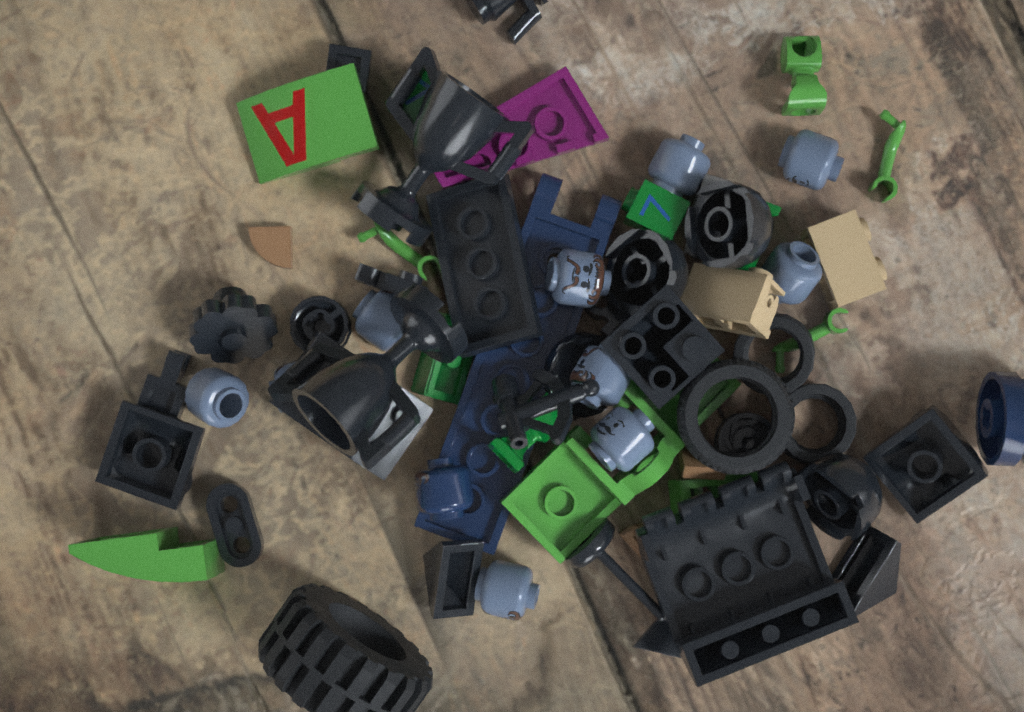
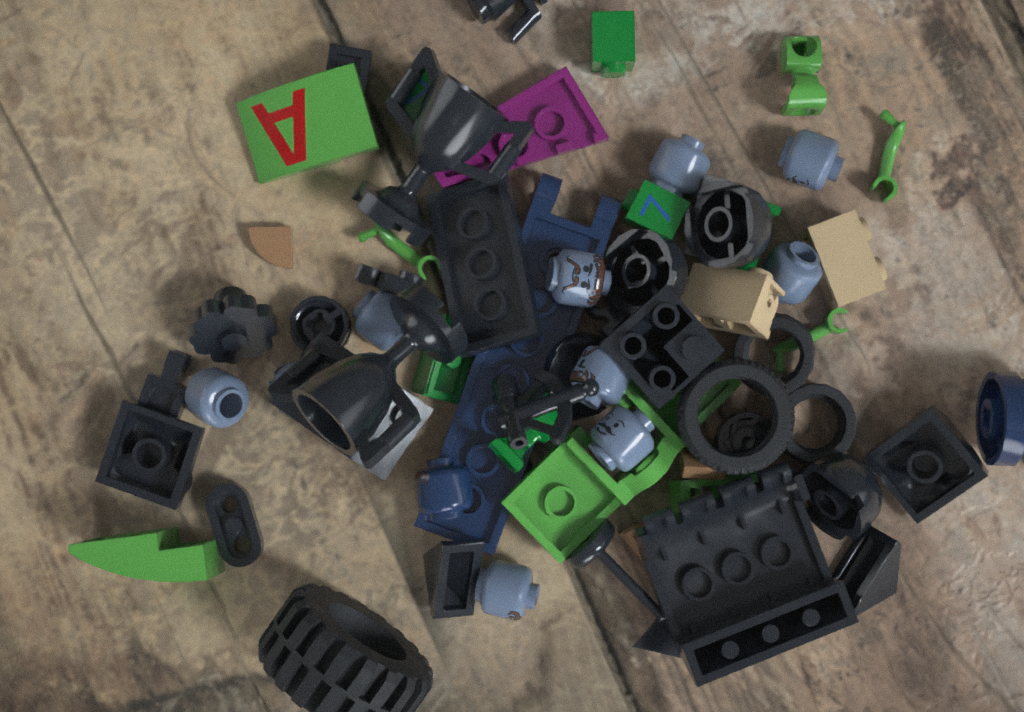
(612, 43): none -> green brick

